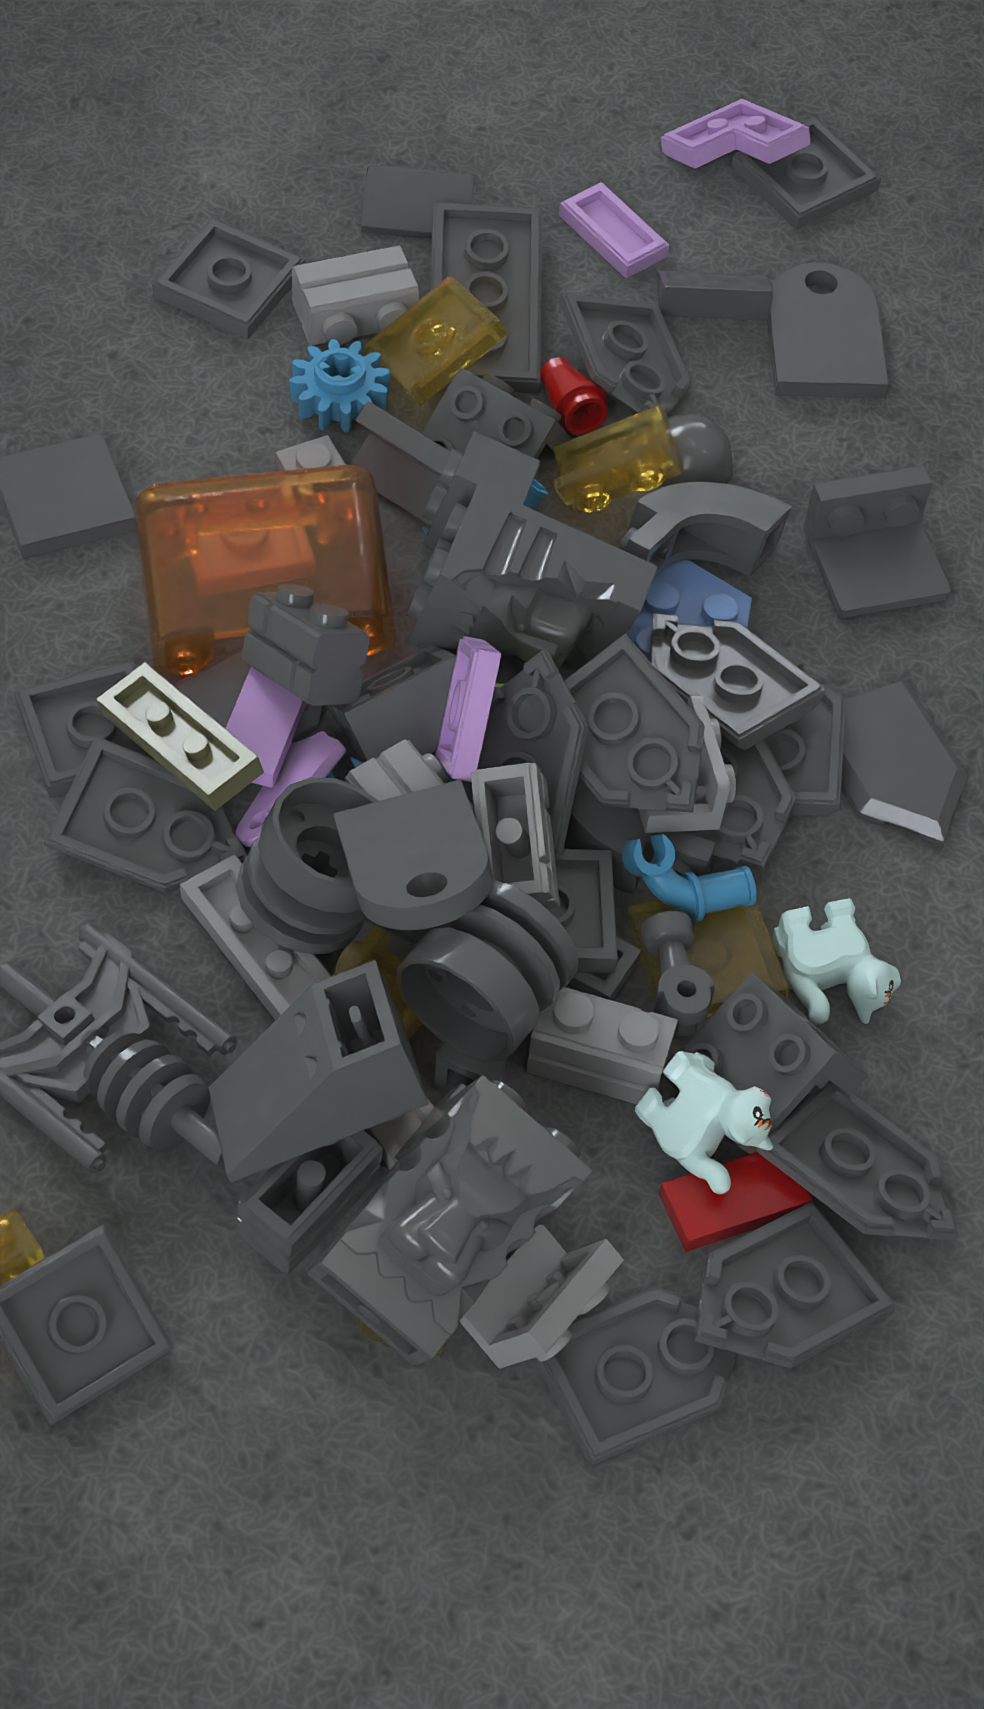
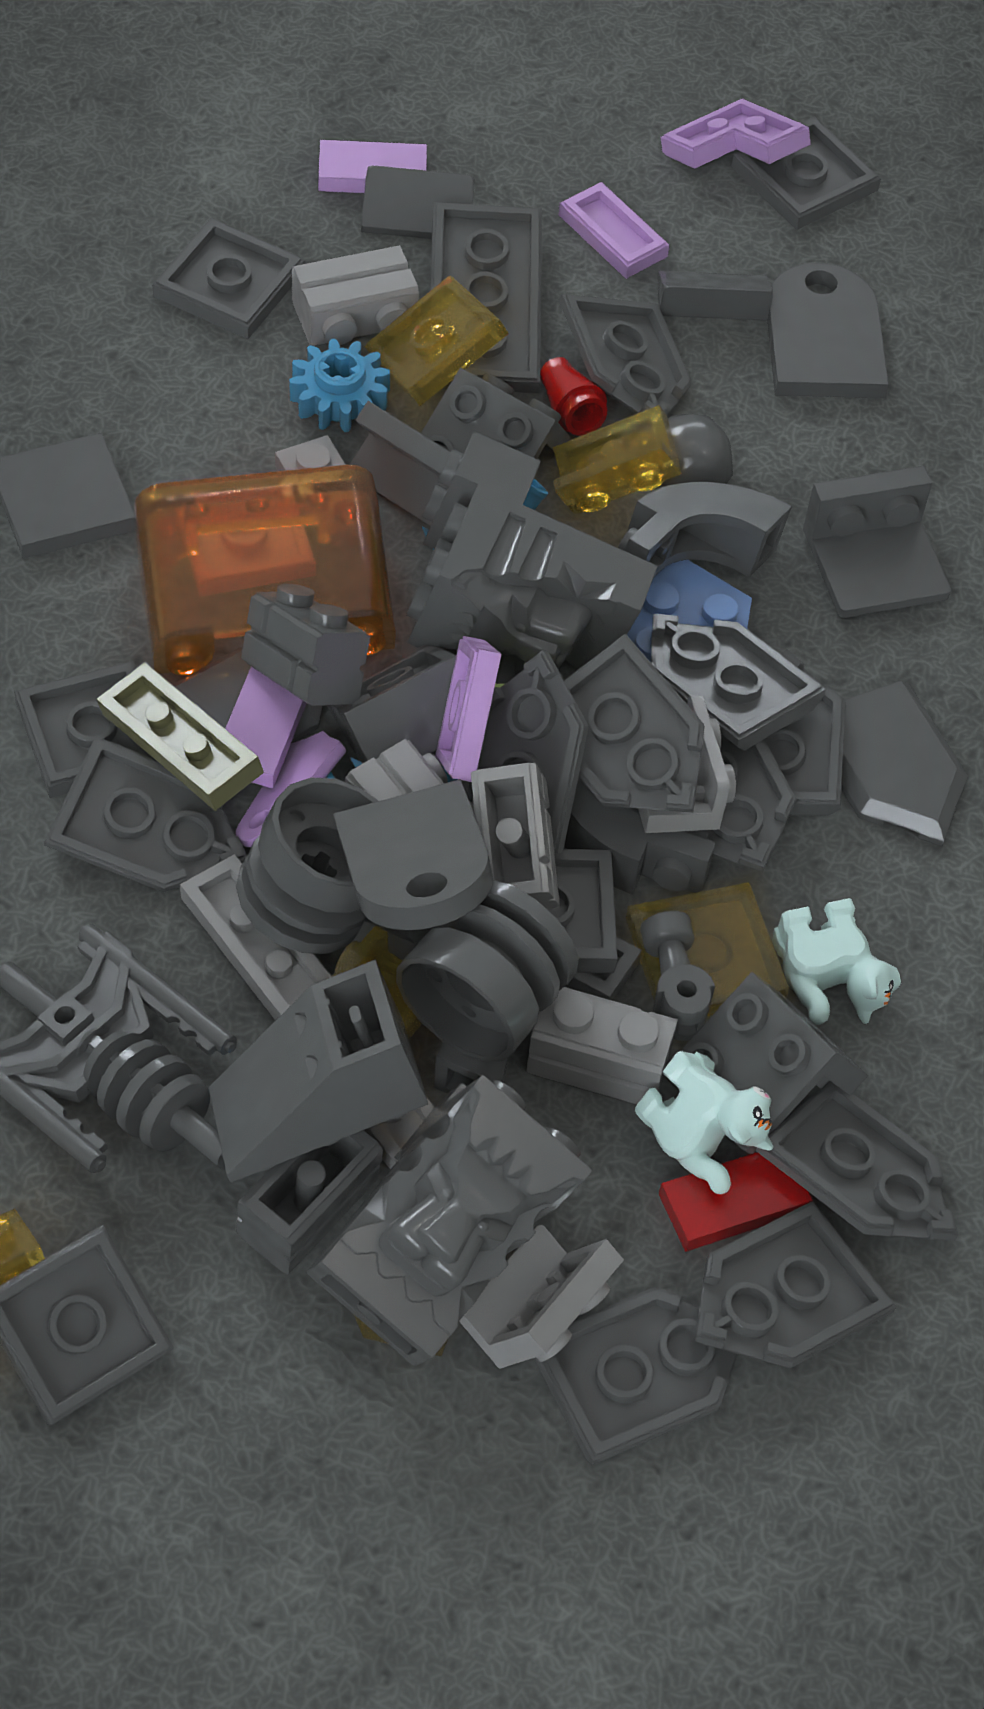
(345, 163): none -> lavender tile
(688, 892): dark azure piece -> none

